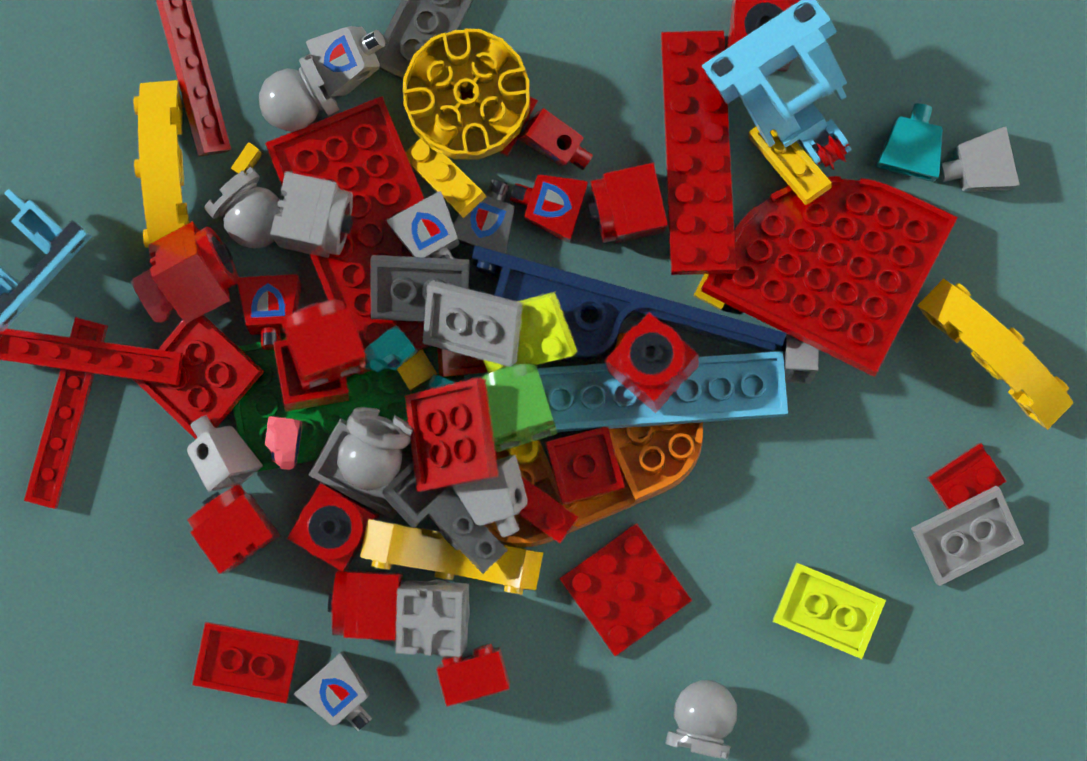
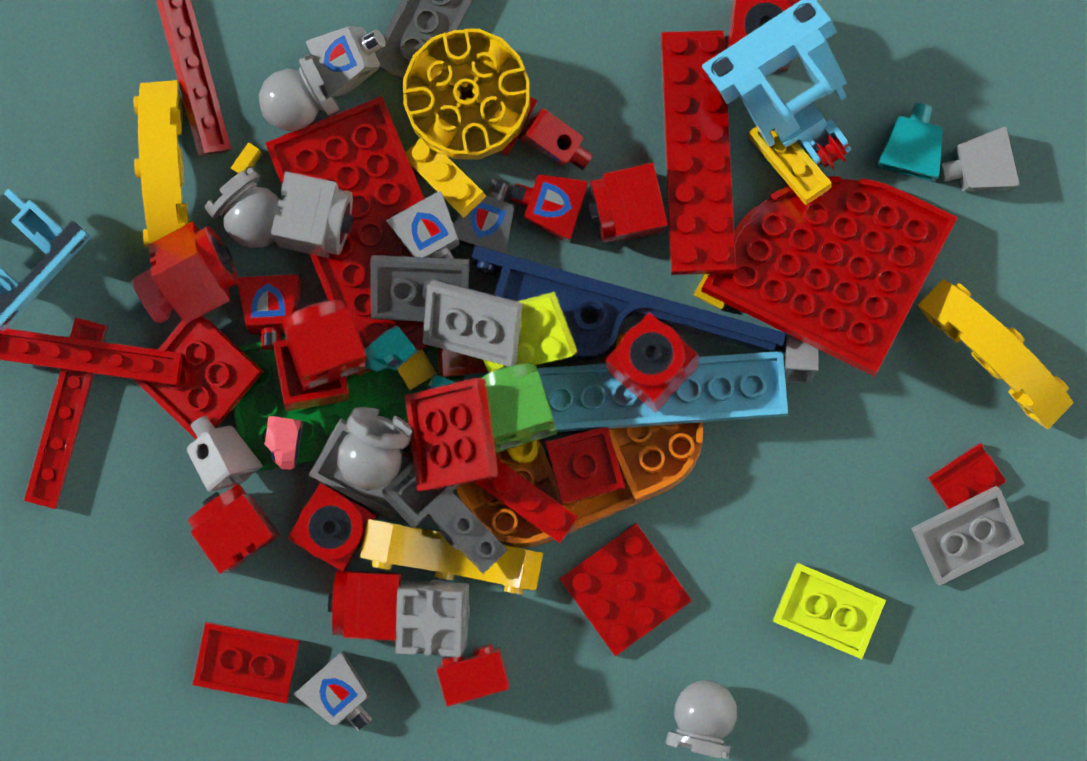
(496, 497): light grey torso -> none

